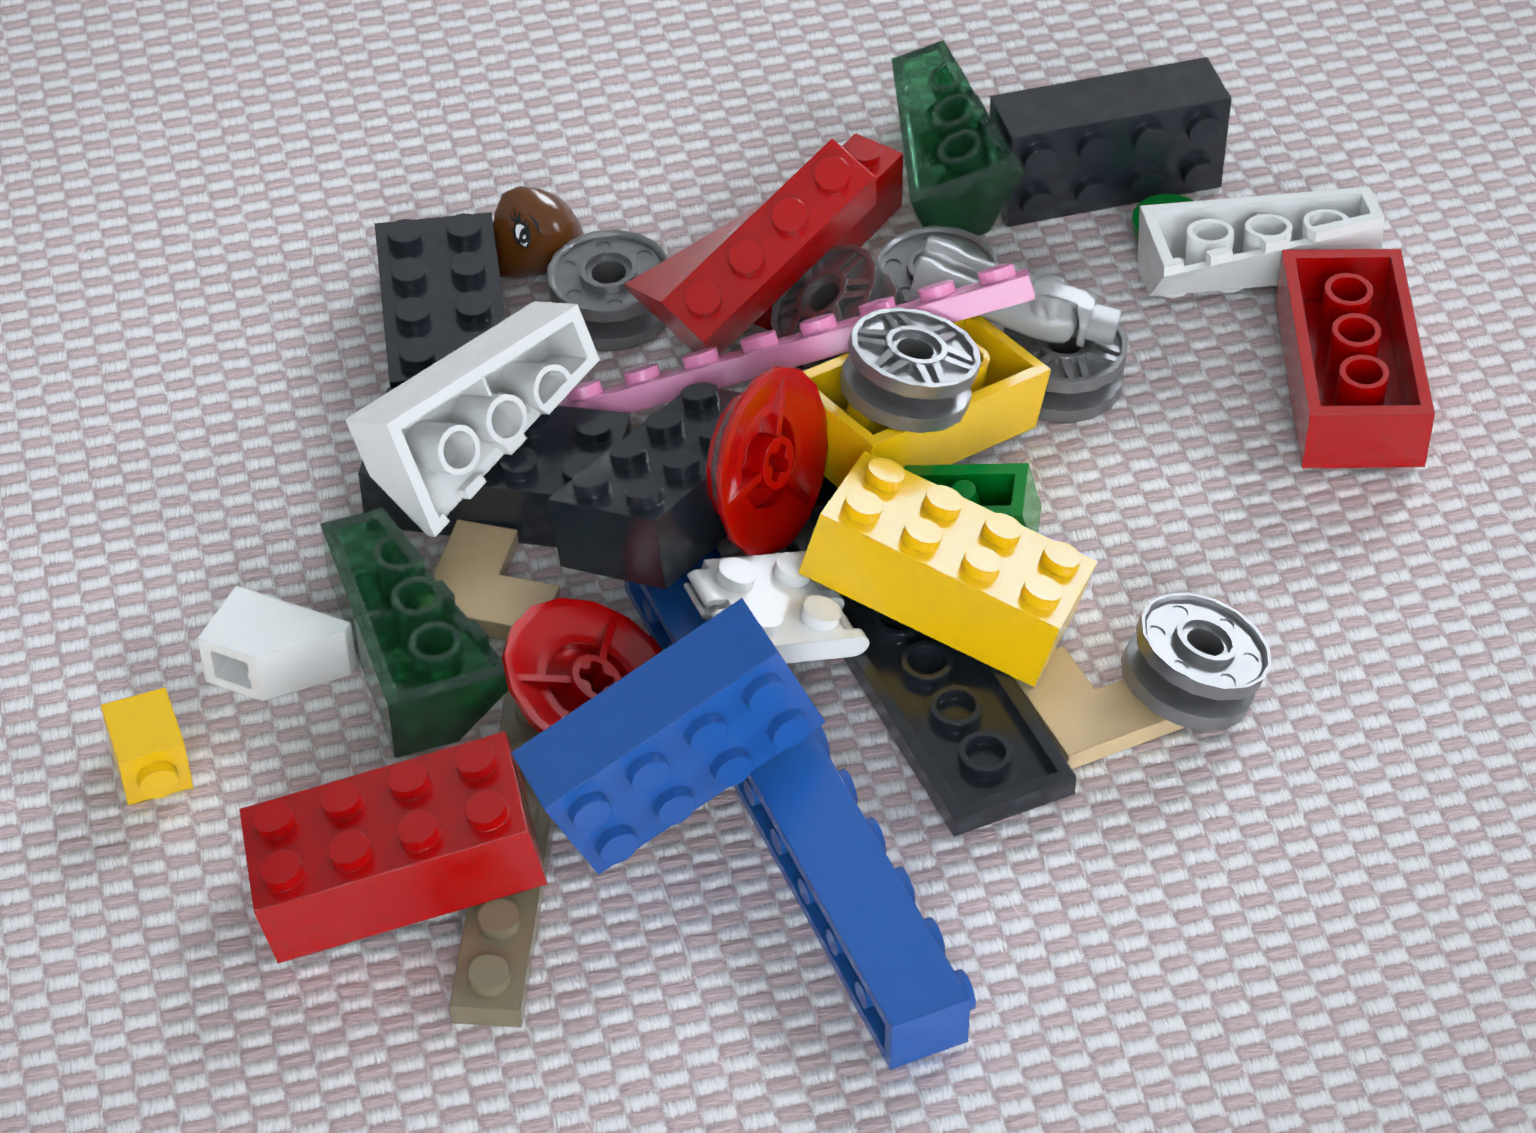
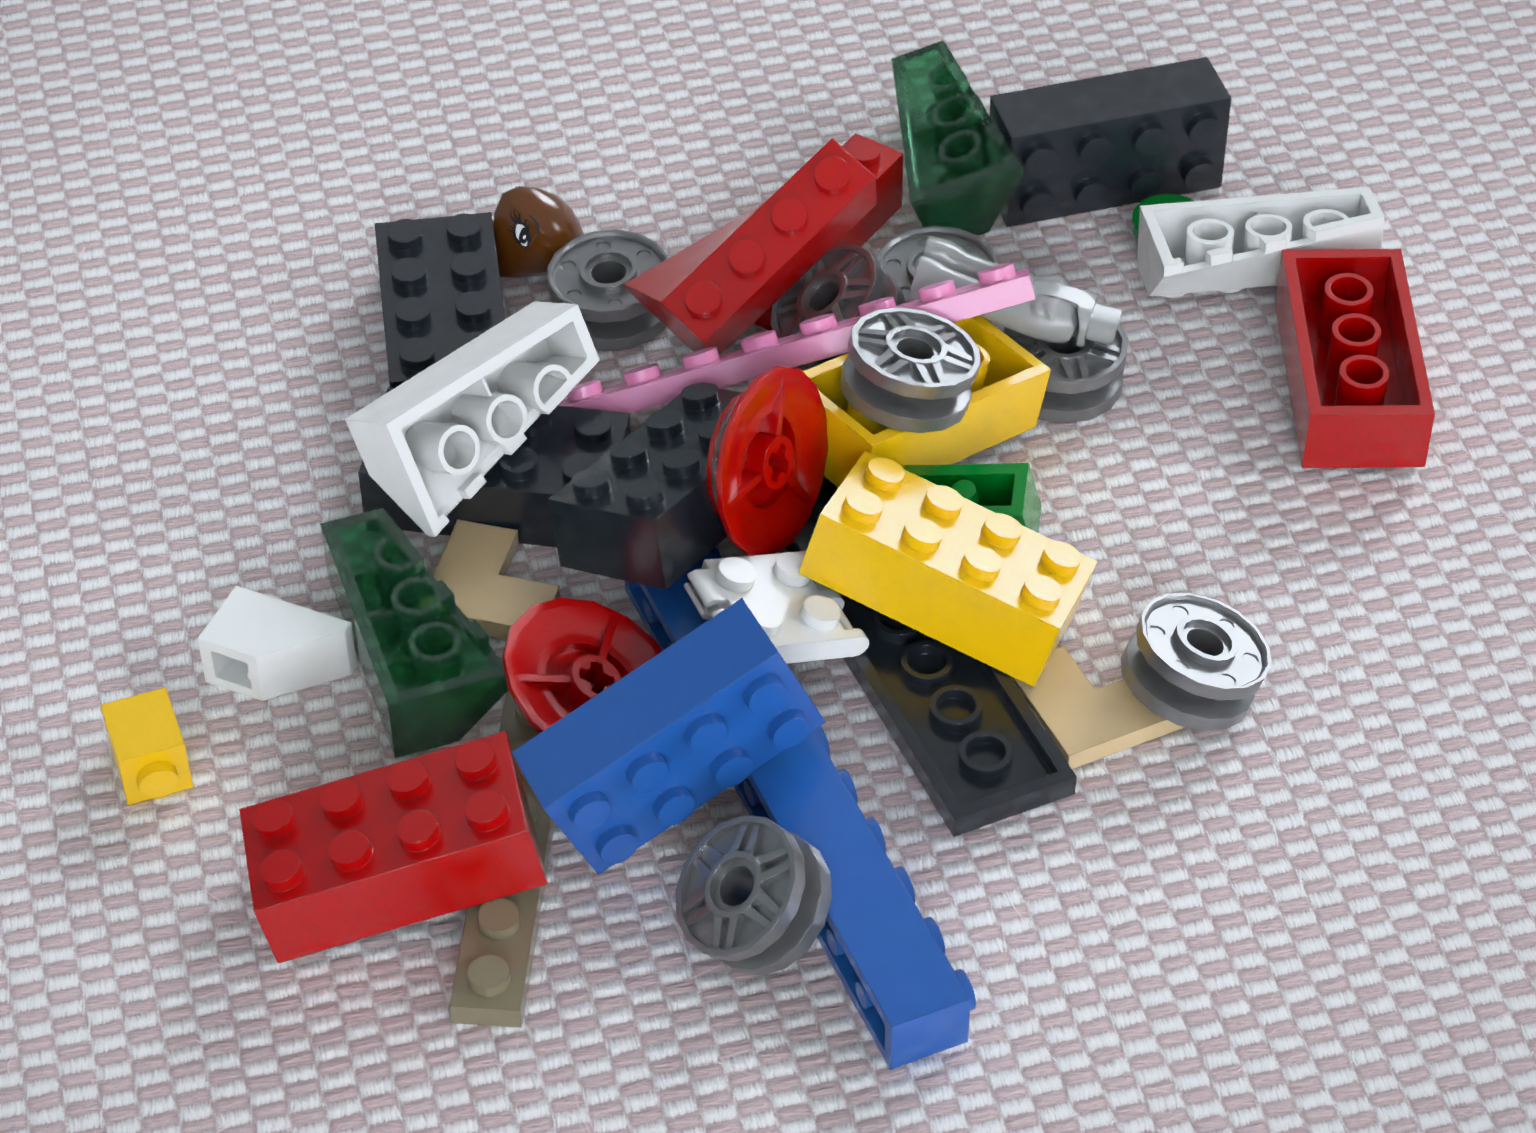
(753, 895): none -> flat silver wheel

